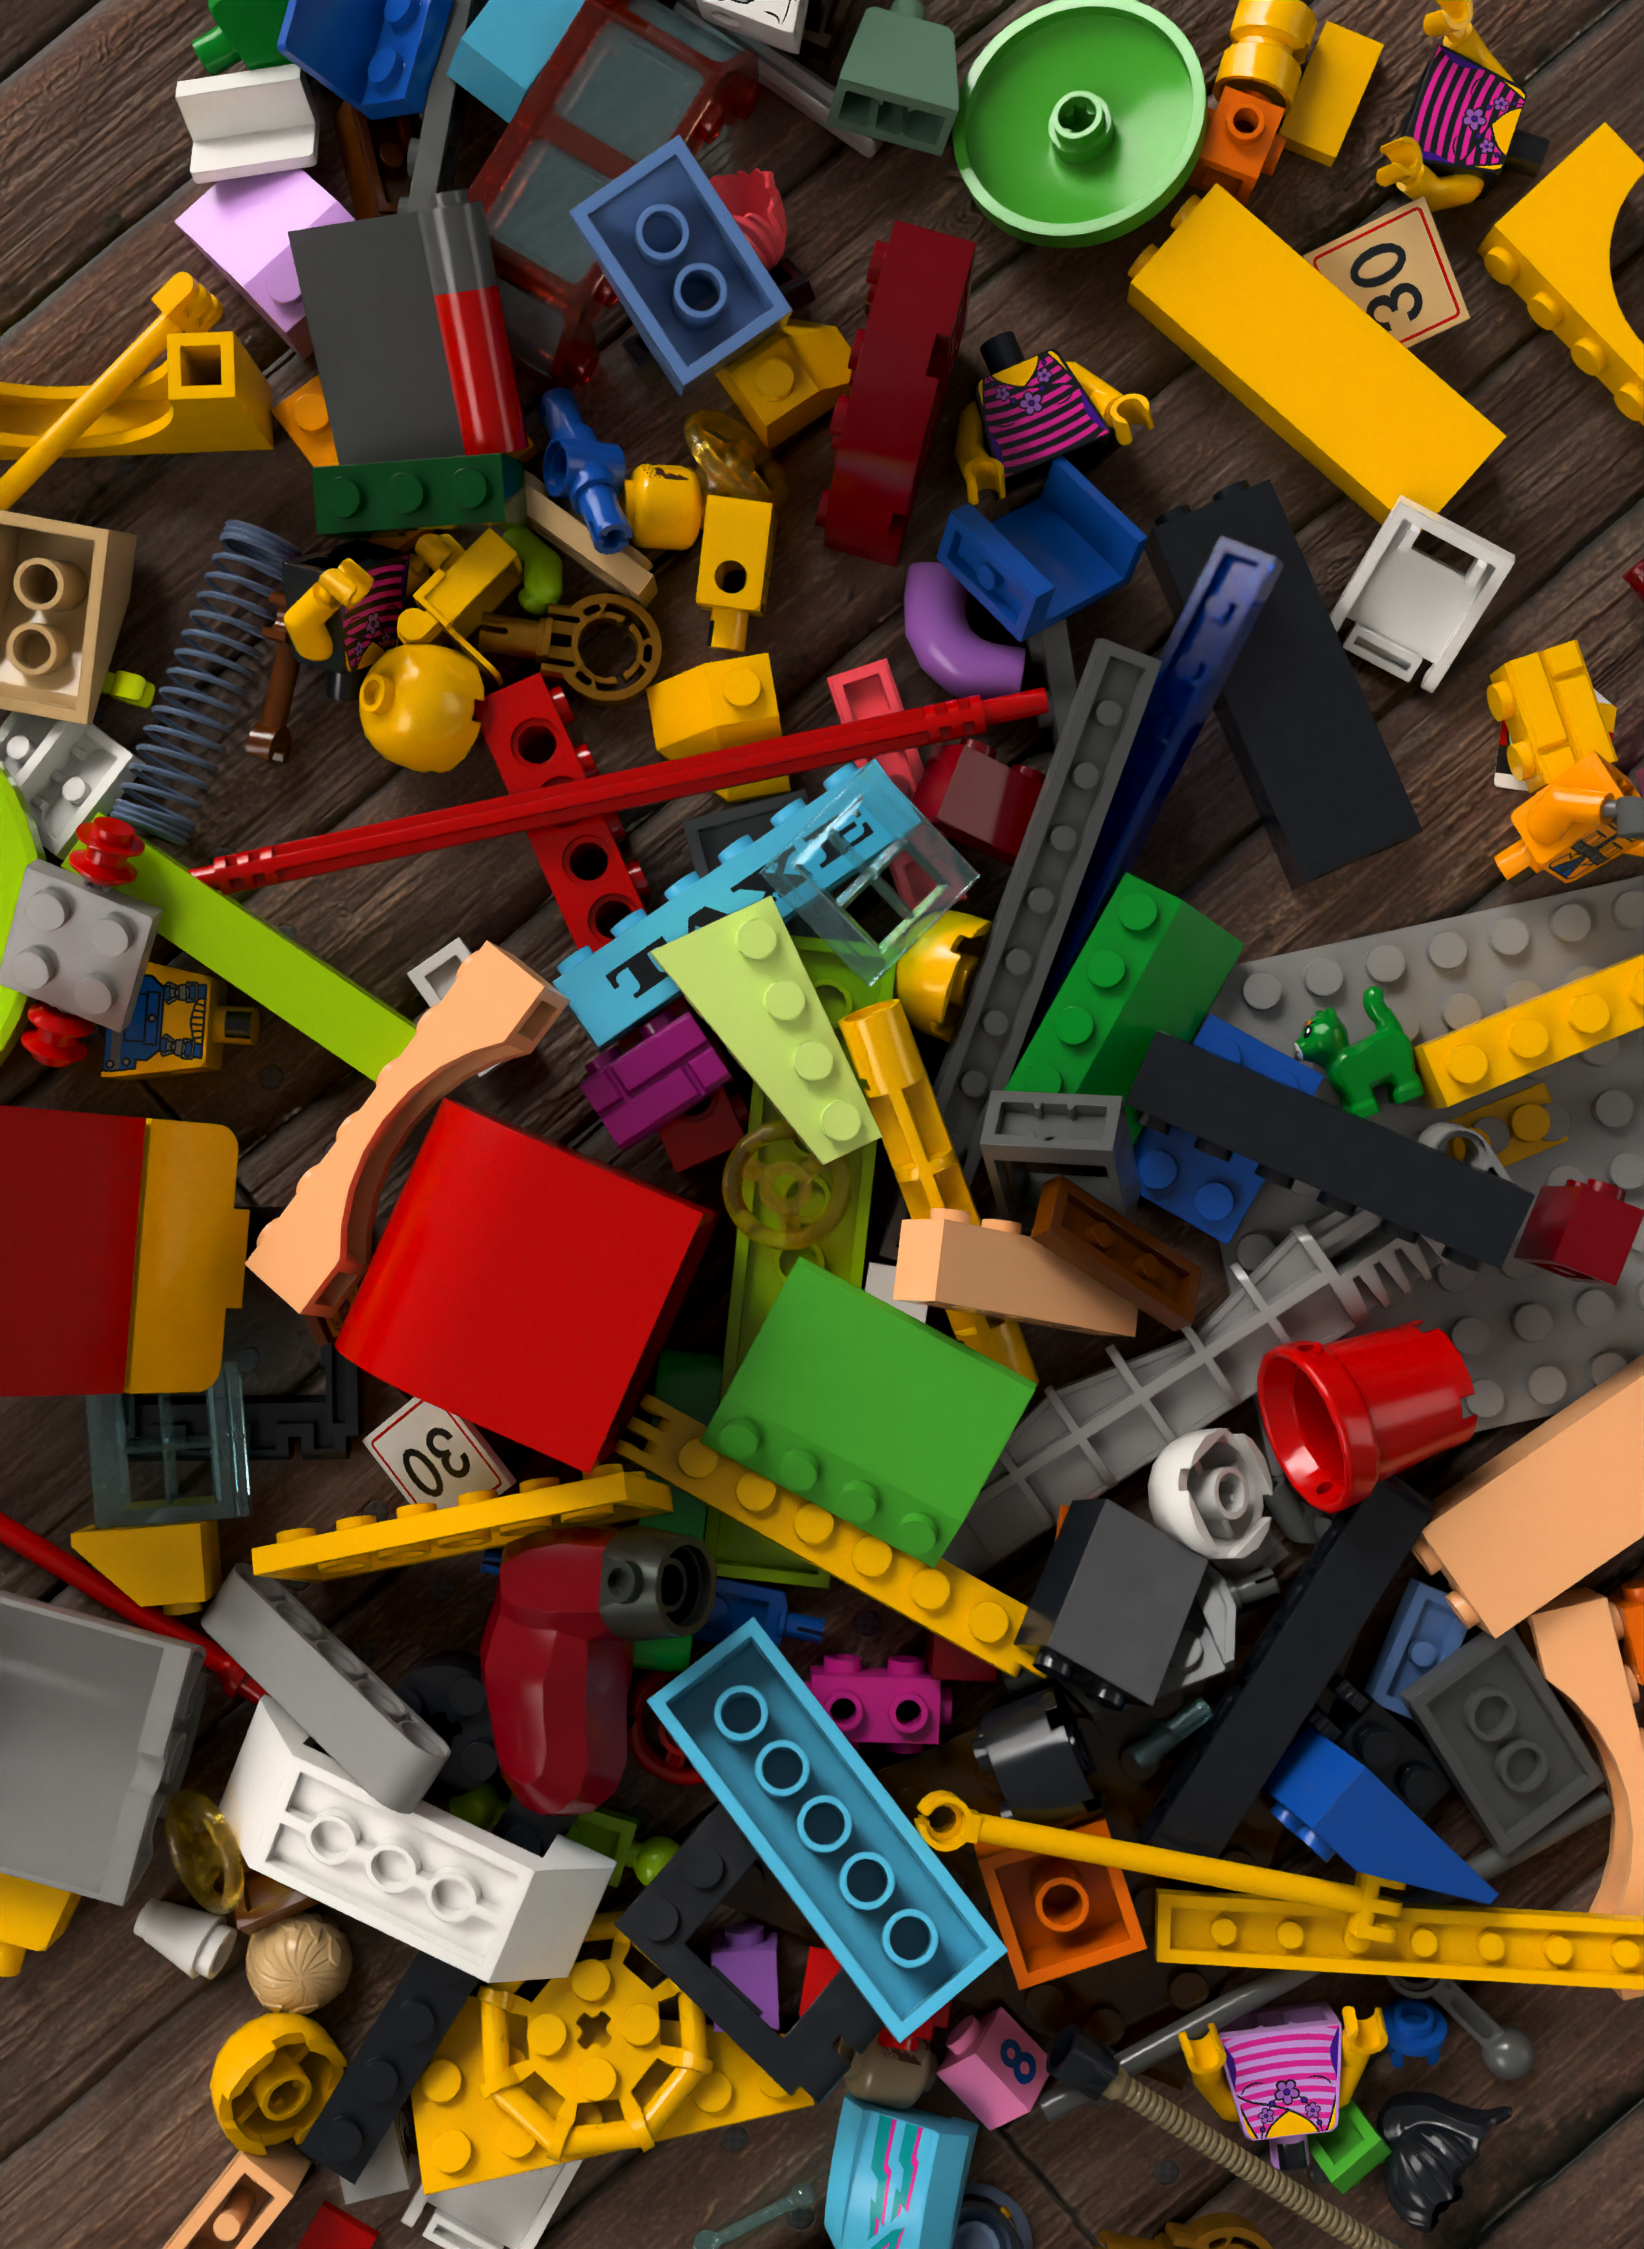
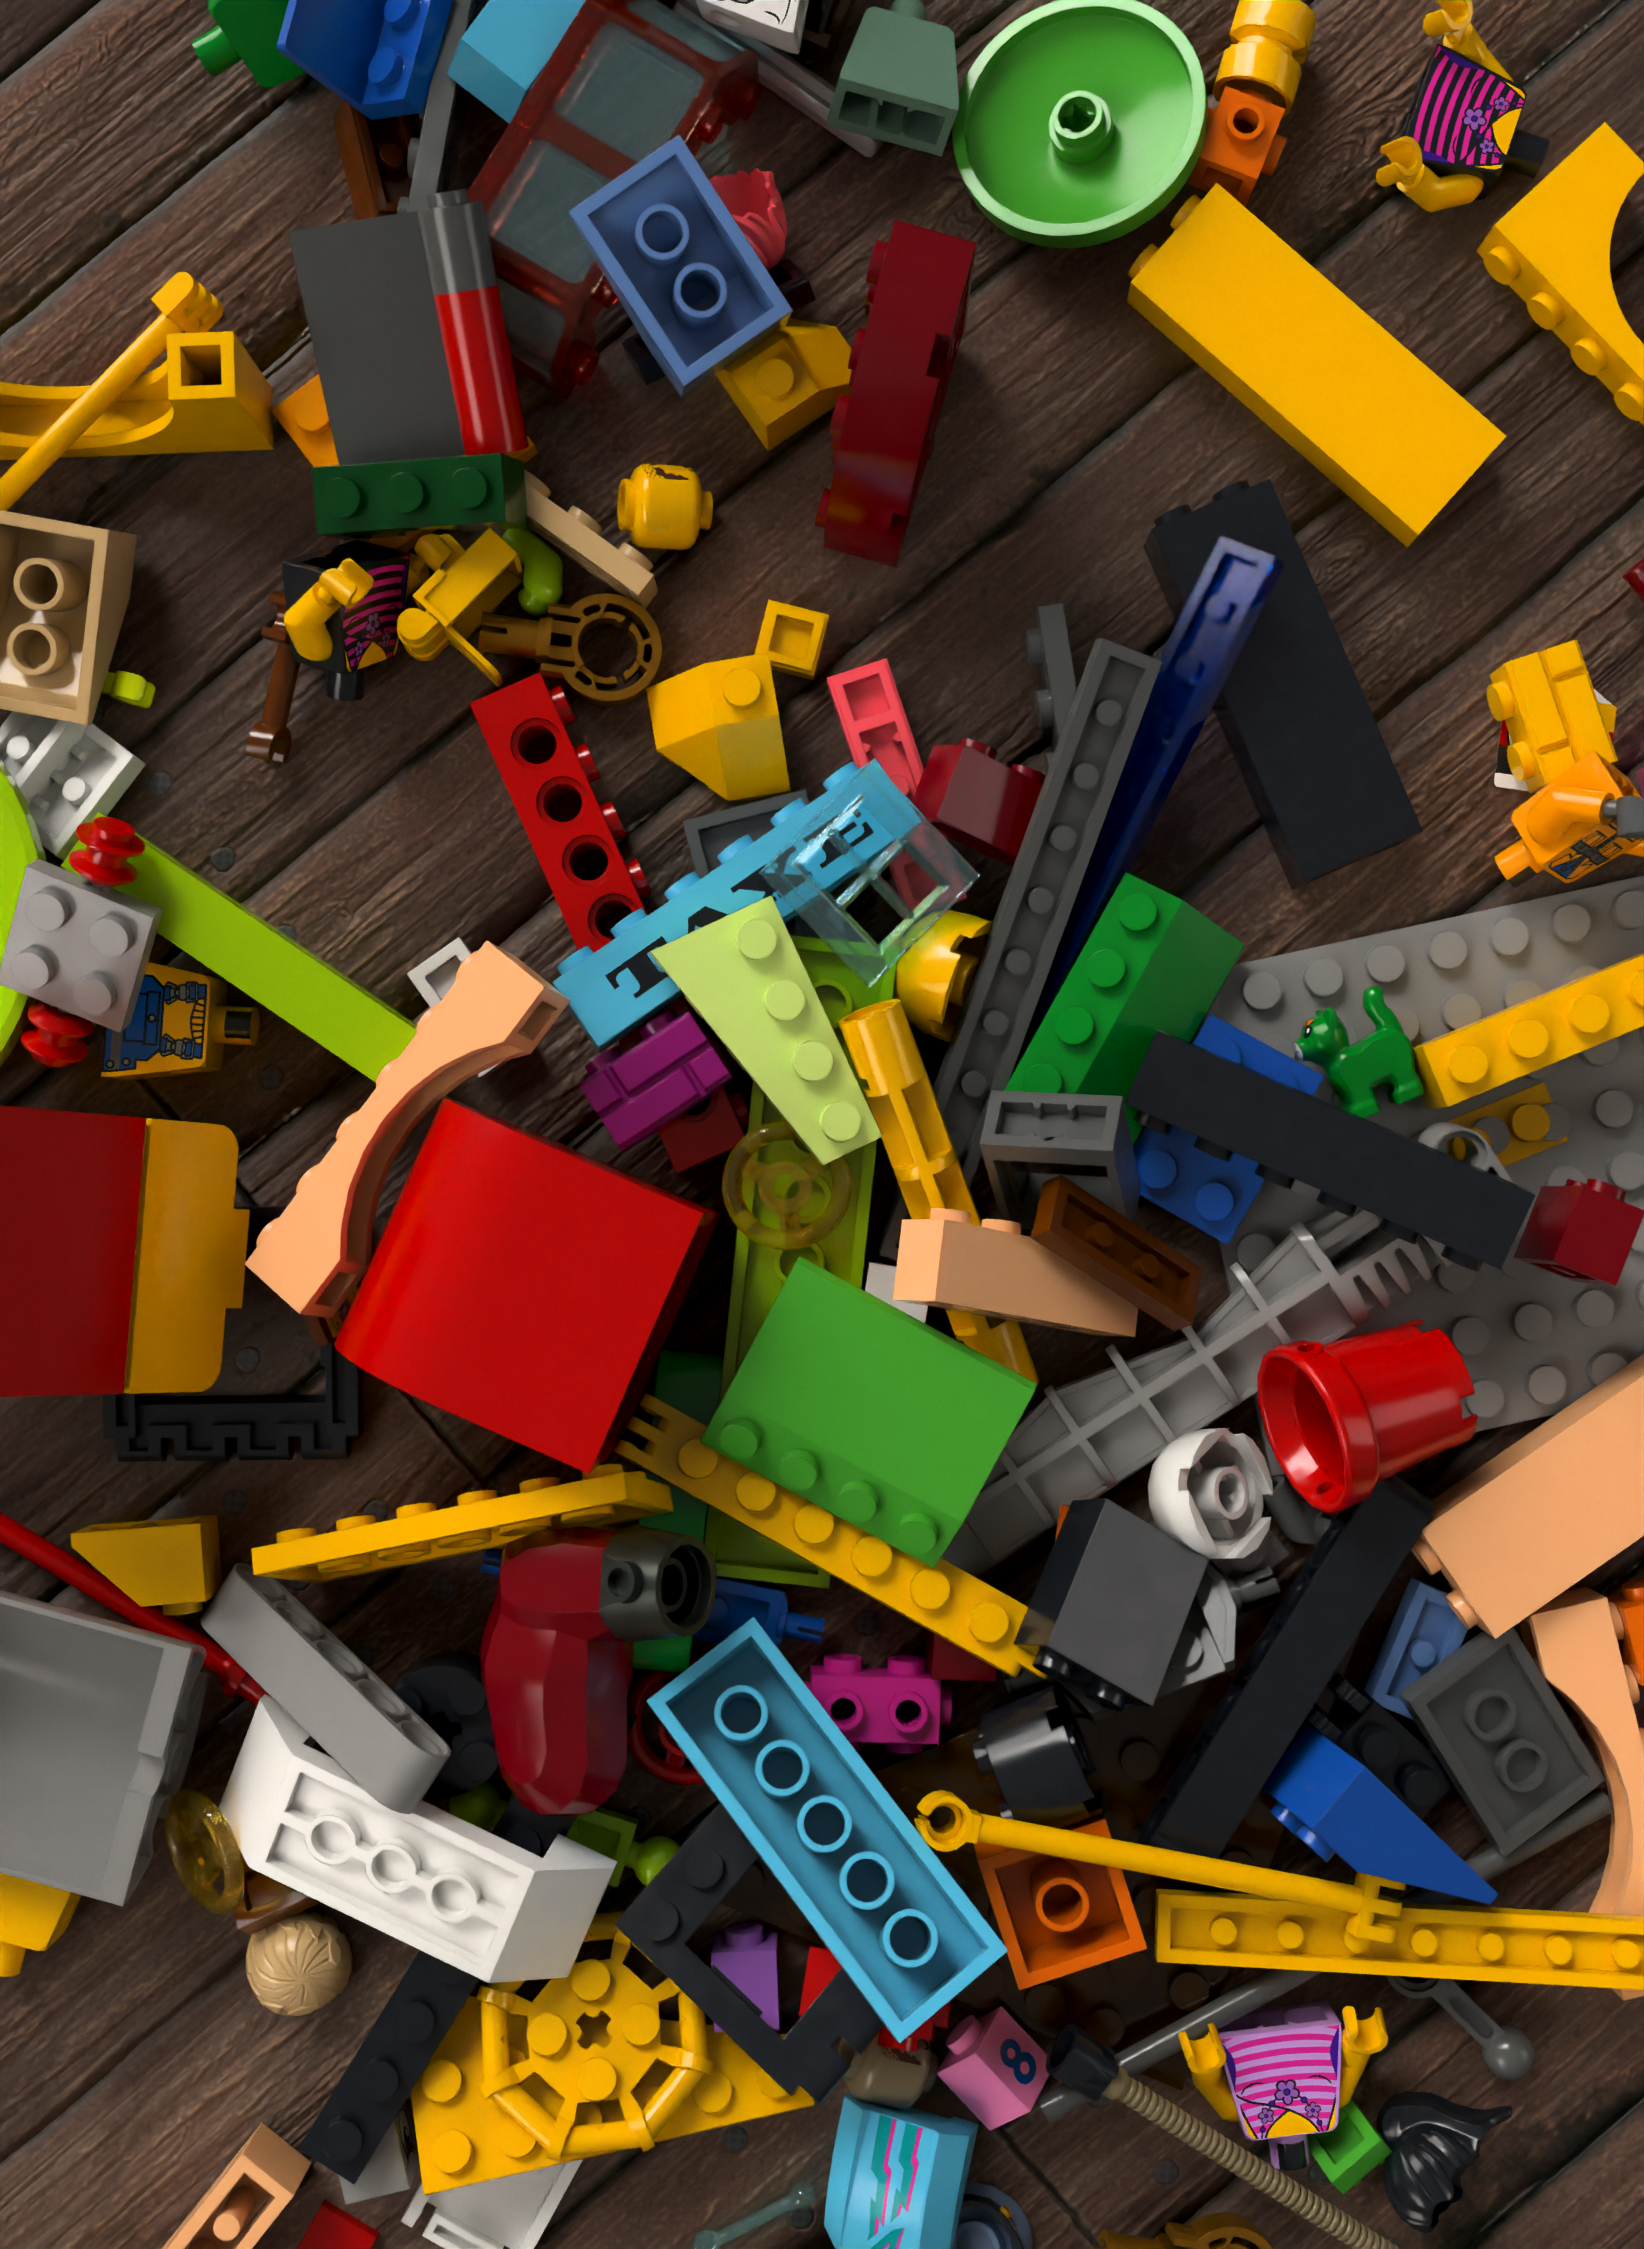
(187, 1936): white cone -> none
(227, 1450): clear light blue piece -> none
(245, 236): lavender slope -> none
(250, 123): white panel -> none
(269, 552): sand blue piece -> none
(274, 2080): yellow cylinder -> none
(421, 706): yellow cylinder -> none
(436, 1455): white piece -> none
(584, 471): blue pin -> none
(616, 791): red axle -> none
(728, 466): clear yellow piece -> none
(742, 539): yellow torso -> none
(792, 638): none -> yellow tile
(947, 645): medium lavender cylinder -> none
(1035, 414): torso -> none
(1044, 555): blue panel -> none
(1171, 1733): clear light blue pin -> none
(1329, 93): yellow tile -> none
(1397, 273): tan piece -> none
(1413, 603): white container -> none
(1414, 2030): blue plate -> none

